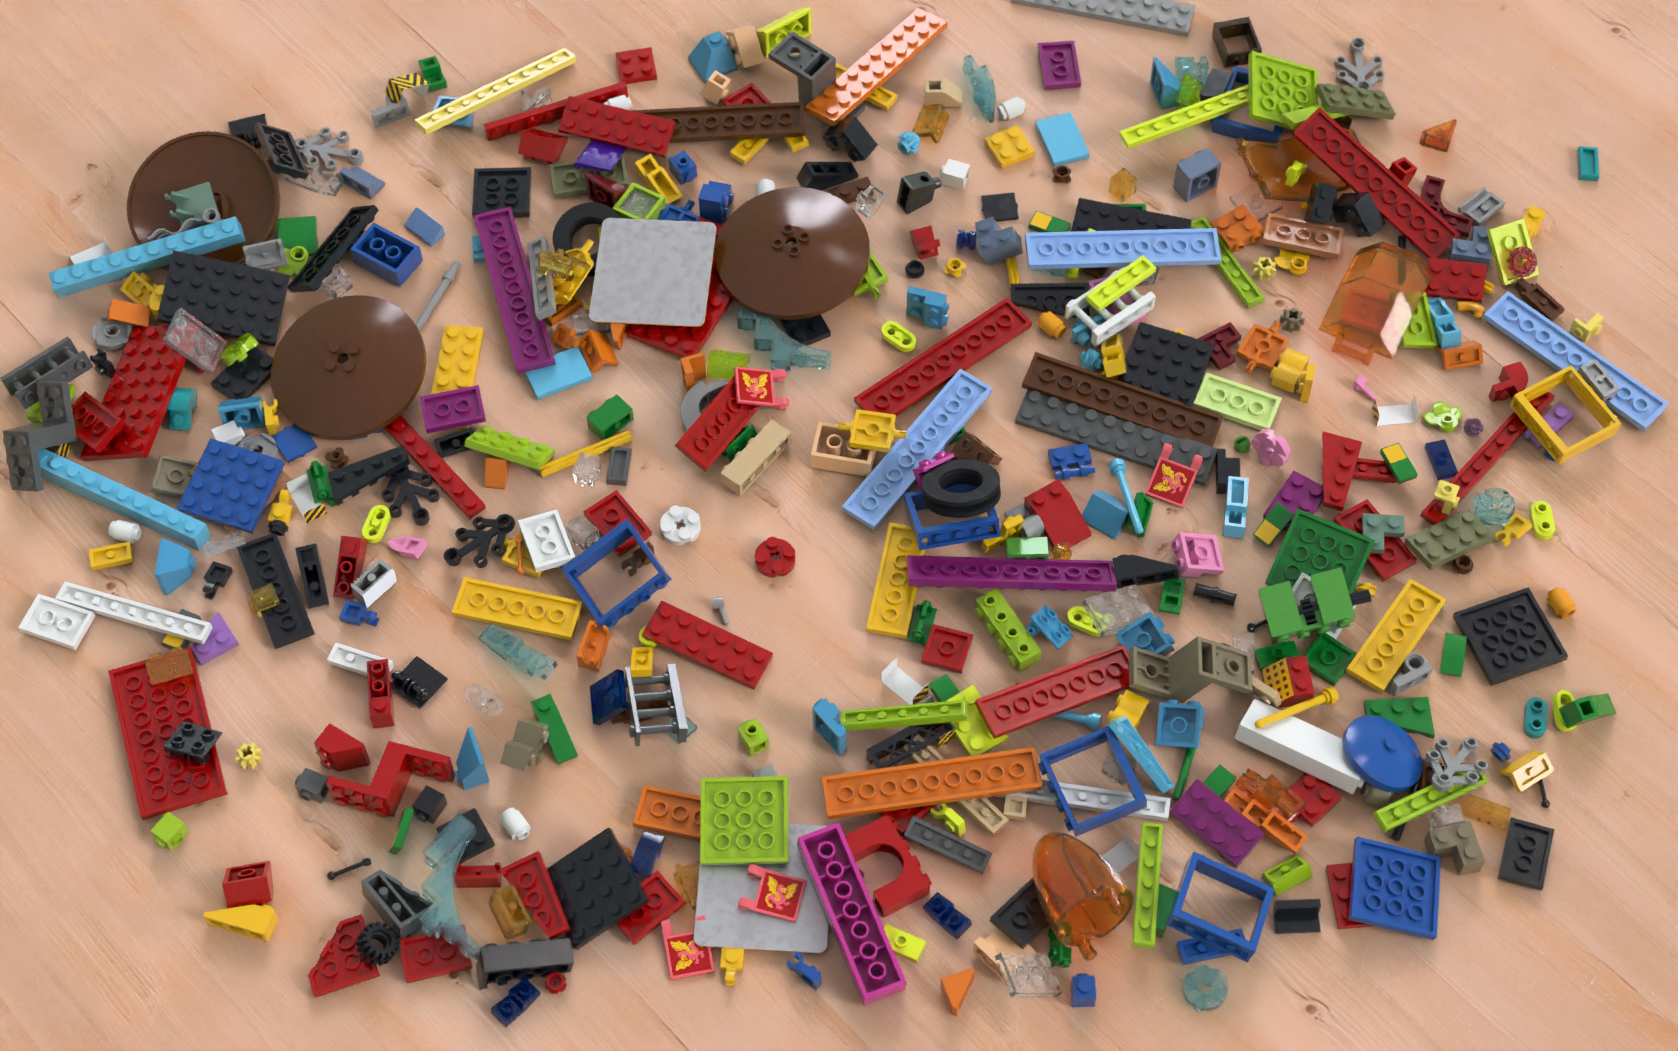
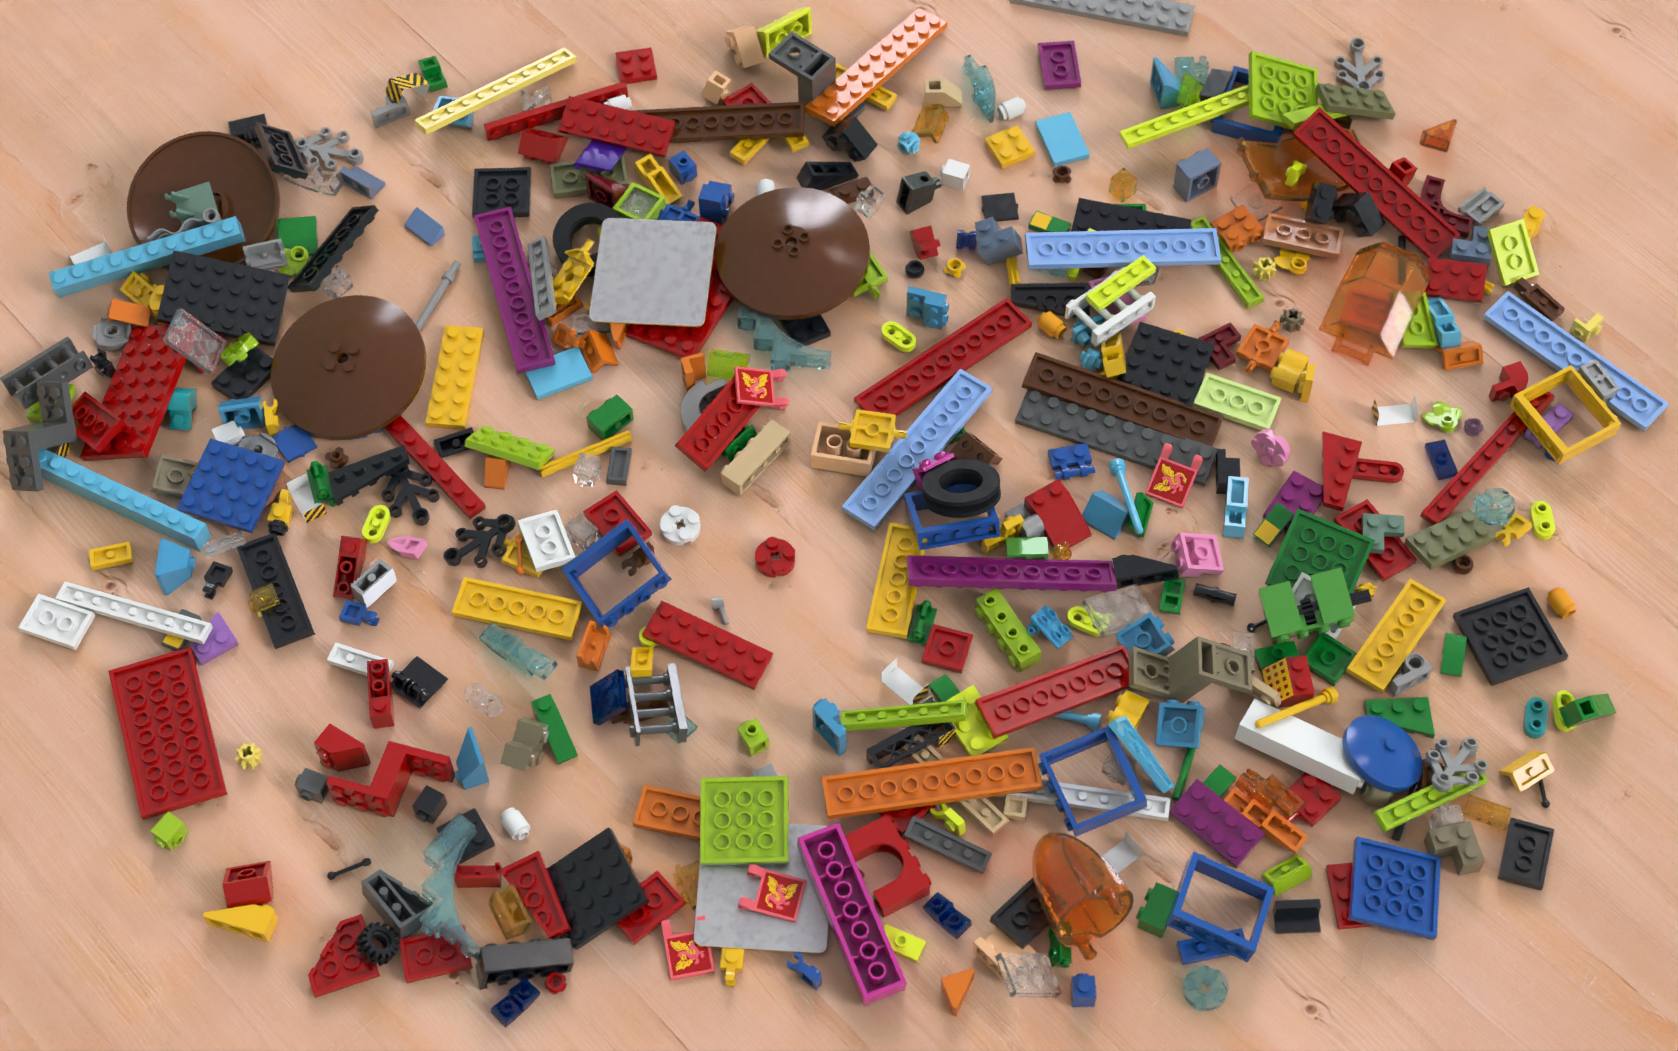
(124, 531): white brick -> none
(169, 666): clear yellow bracket -> none
(192, 742): black hinge -> none
(312, 575): black slope -> none
(386, 254): blue brick -> none
(401, 830): green tile -> none
(452, 409): magenta plate -> none
(555, 262): clear yellow hips -> none
(646, 852): clear blue slope -> none
(711, 55): dark azure slope -> none
(1147, 885): lime tile -> none
(1241, 27): dark brown window -> none
(1242, 447): bright green hinge -> none
(1359, 385): bright pink hand -> none
(1398, 463): green tile -> none
(1448, 493): light yellow bracket -> none
(1471, 306): light orange arm -> none
(1500, 751): blue plate -> none
(1528, 266): clear red gear -> none
(1588, 163): teal tile -> none

